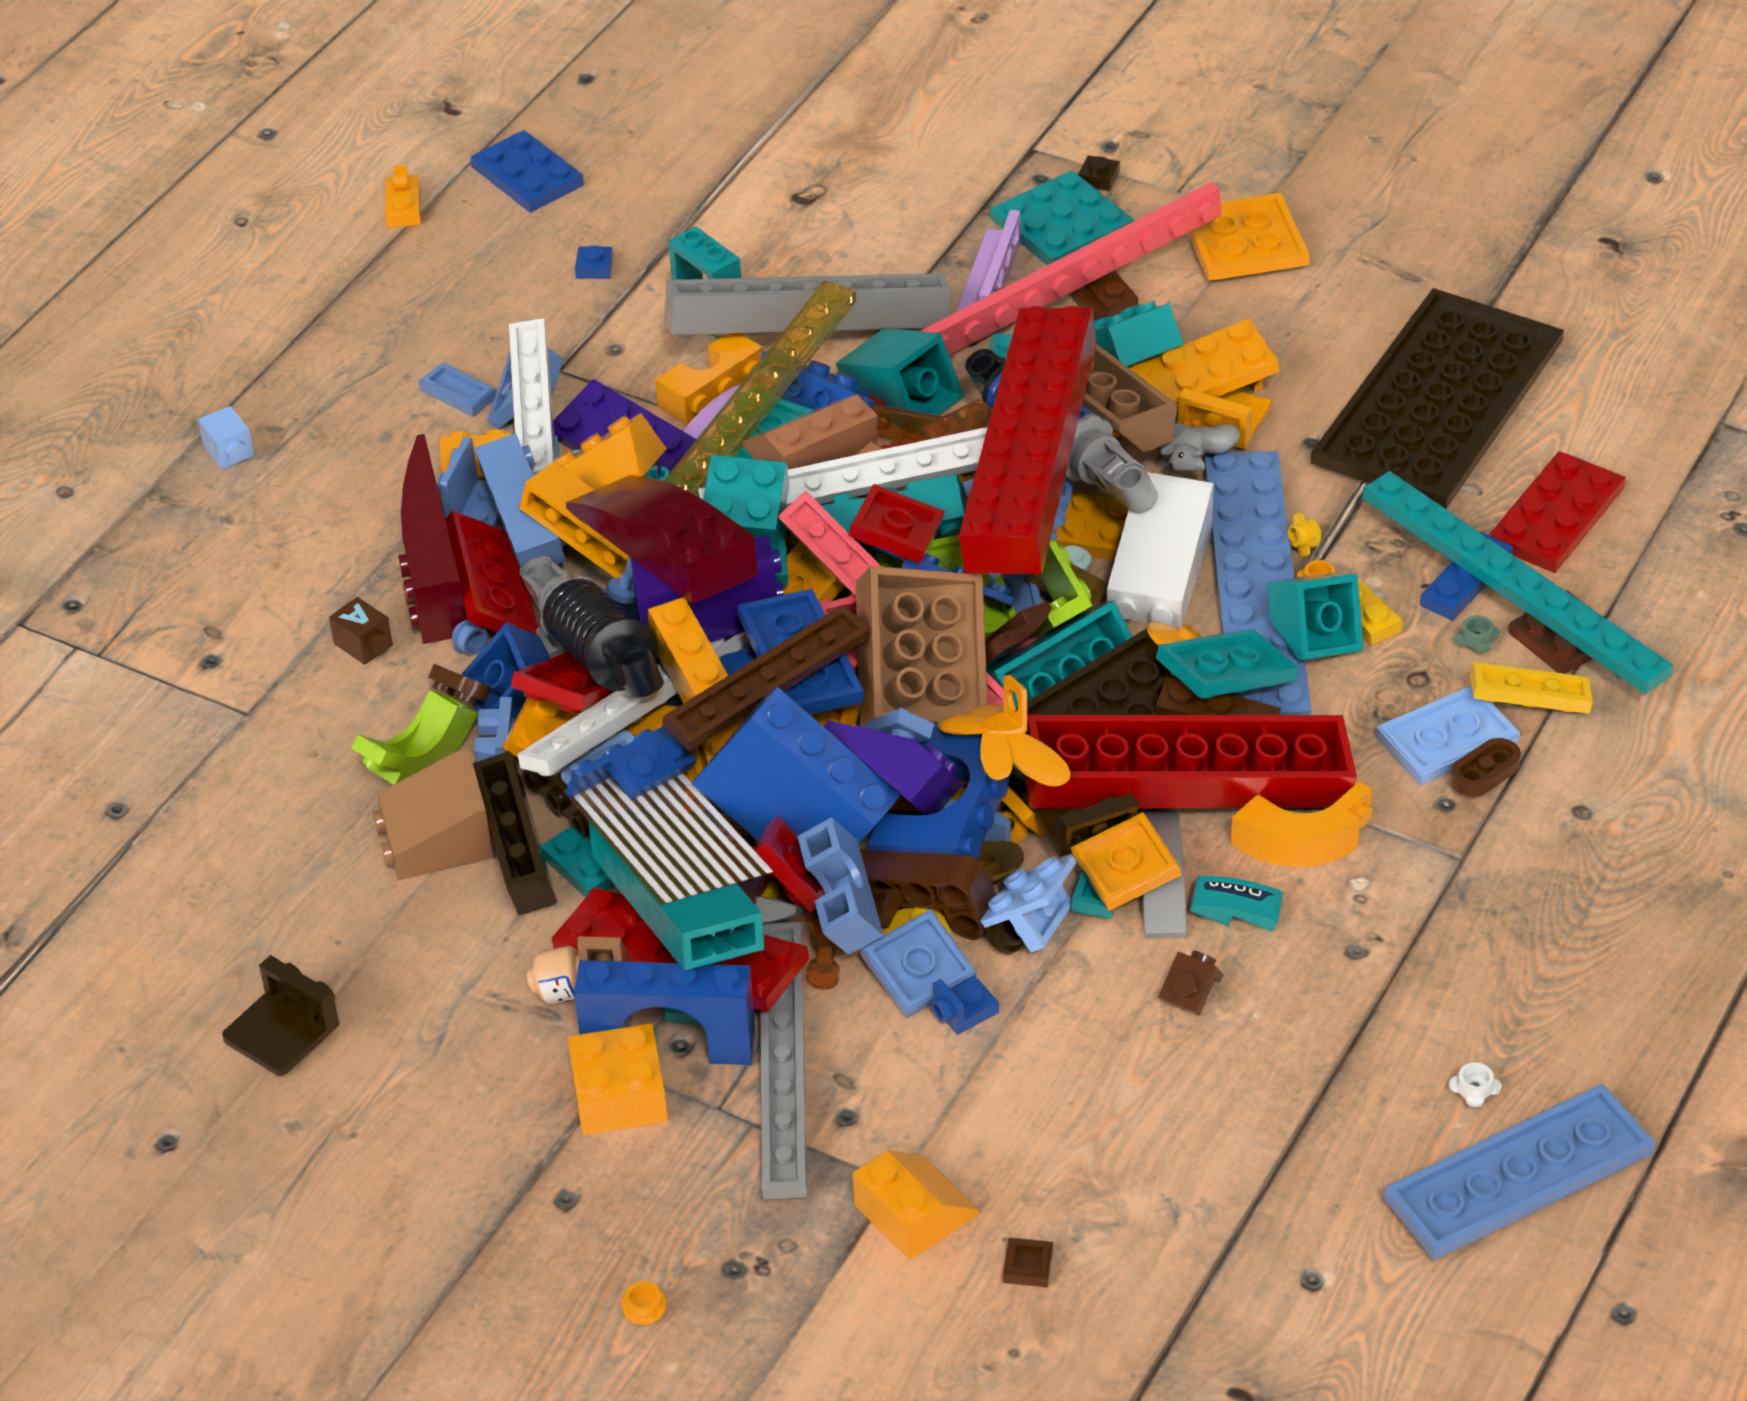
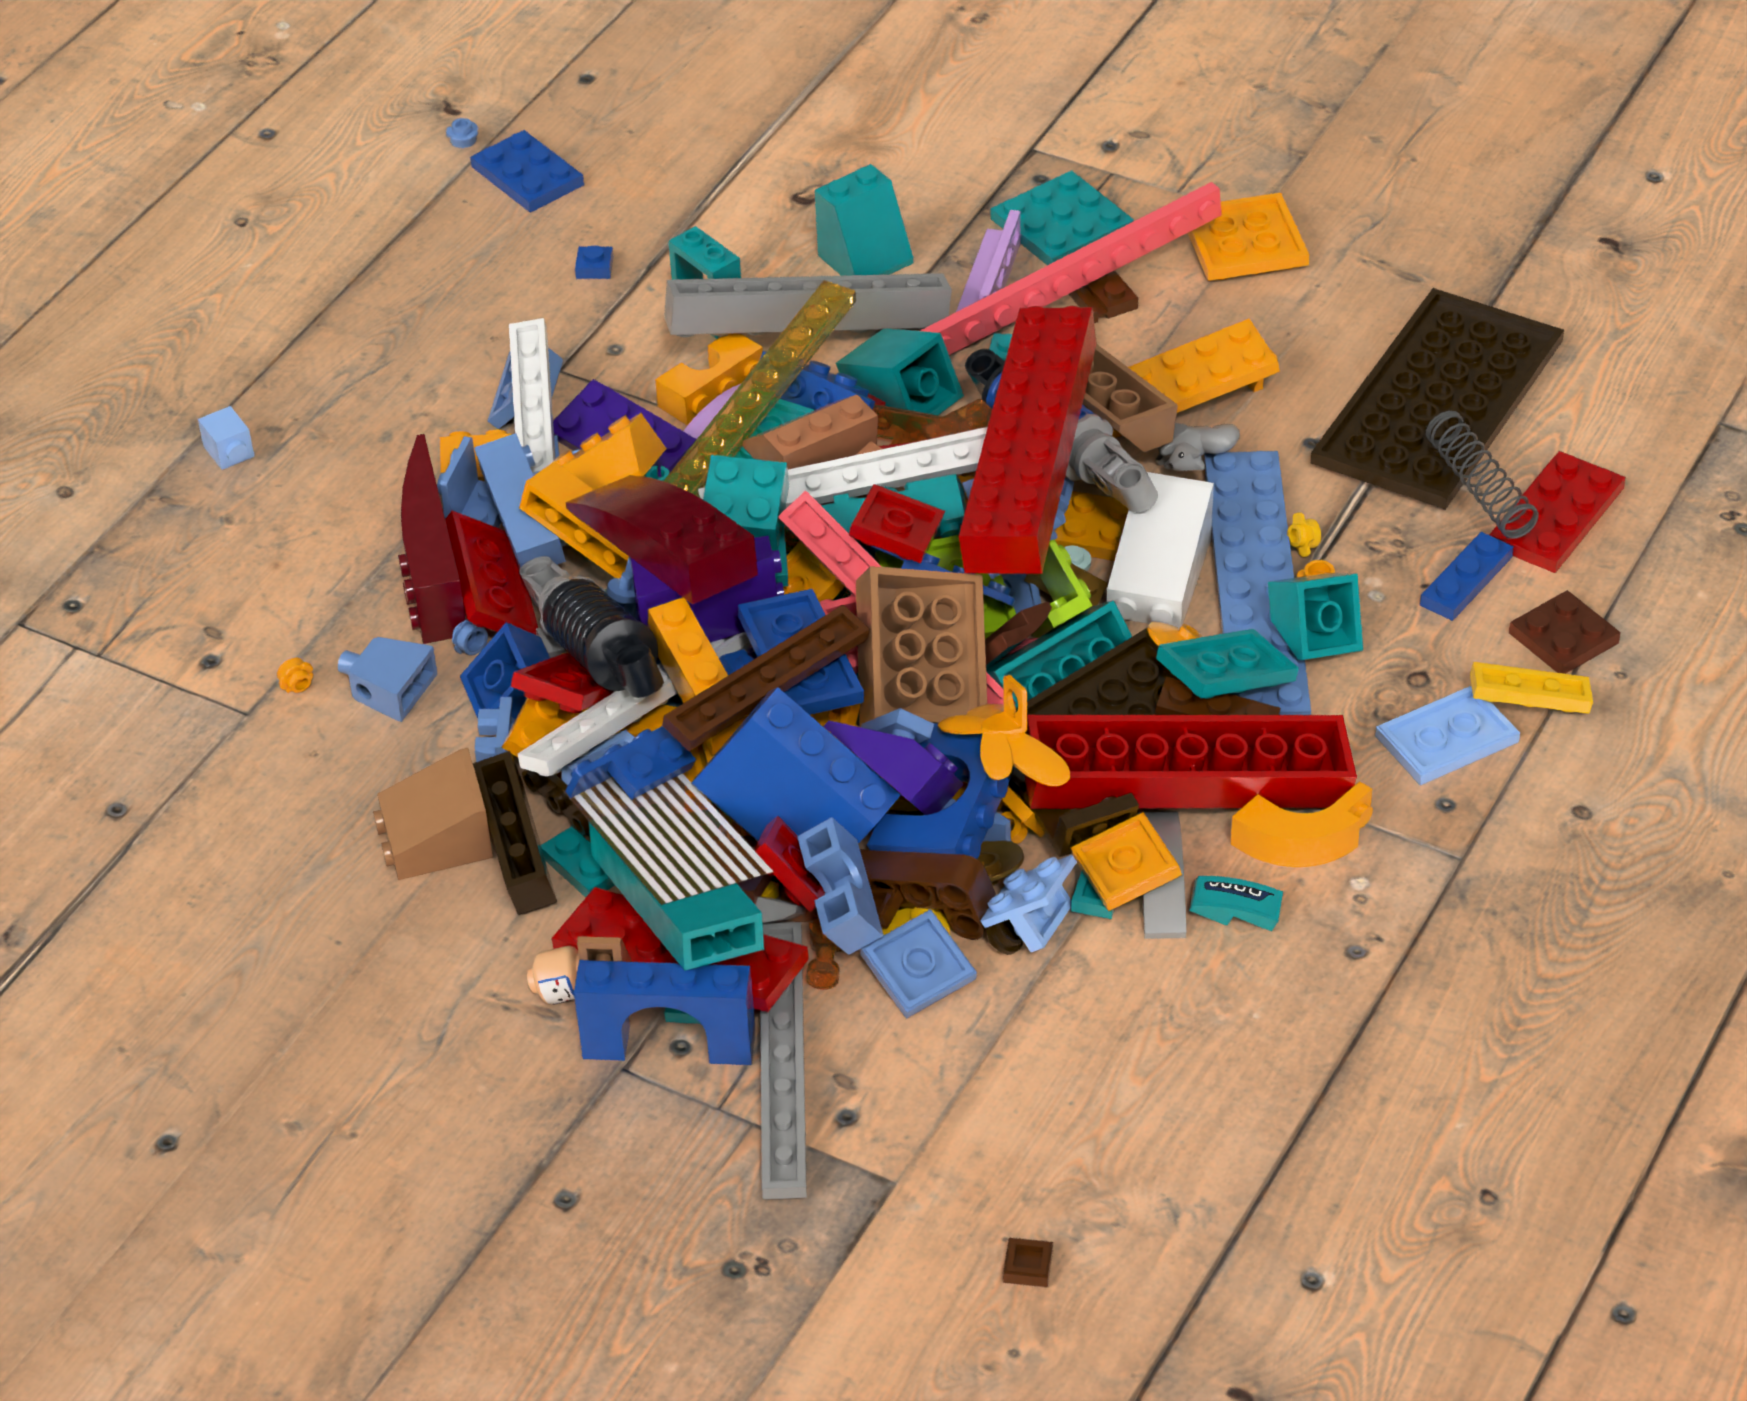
(285, 1020): dark brown bracket -> none
(295, 675): none -> light orange plate
(361, 630): reddish brown brick -> none
(389, 675): none -> medium blue torso
(402, 198): light orange plate -> none
(431, 736): lime arch -> none
(457, 389): medium blue tile -> none
(458, 685): reddish brown plate -> none
(462, 133): none -> medium blue plate
(617, 1079): light orange brick -> none
(643, 1303): light orange plate -> none
(861, 225): none -> teal slope
(910, 1201): light orange slope -> none
(963, 1004): blue bracket -> none
(1100, 172): dark brown plate -> none
(1138, 332): teal brick -> none
(1190, 981): reddish brown bracket -> none
(1234, 408): light orange bracket -> none
(1376, 617): yellow plate -> none
(1475, 1083): white plate -> none
(1477, 634): sand green plate -> none
(1481, 768): reddish brown plate -> none
(1513, 508): none -> dark grey piece
(1518, 583): teal plate -> none
(1518, 1171): medium blue plate -> none

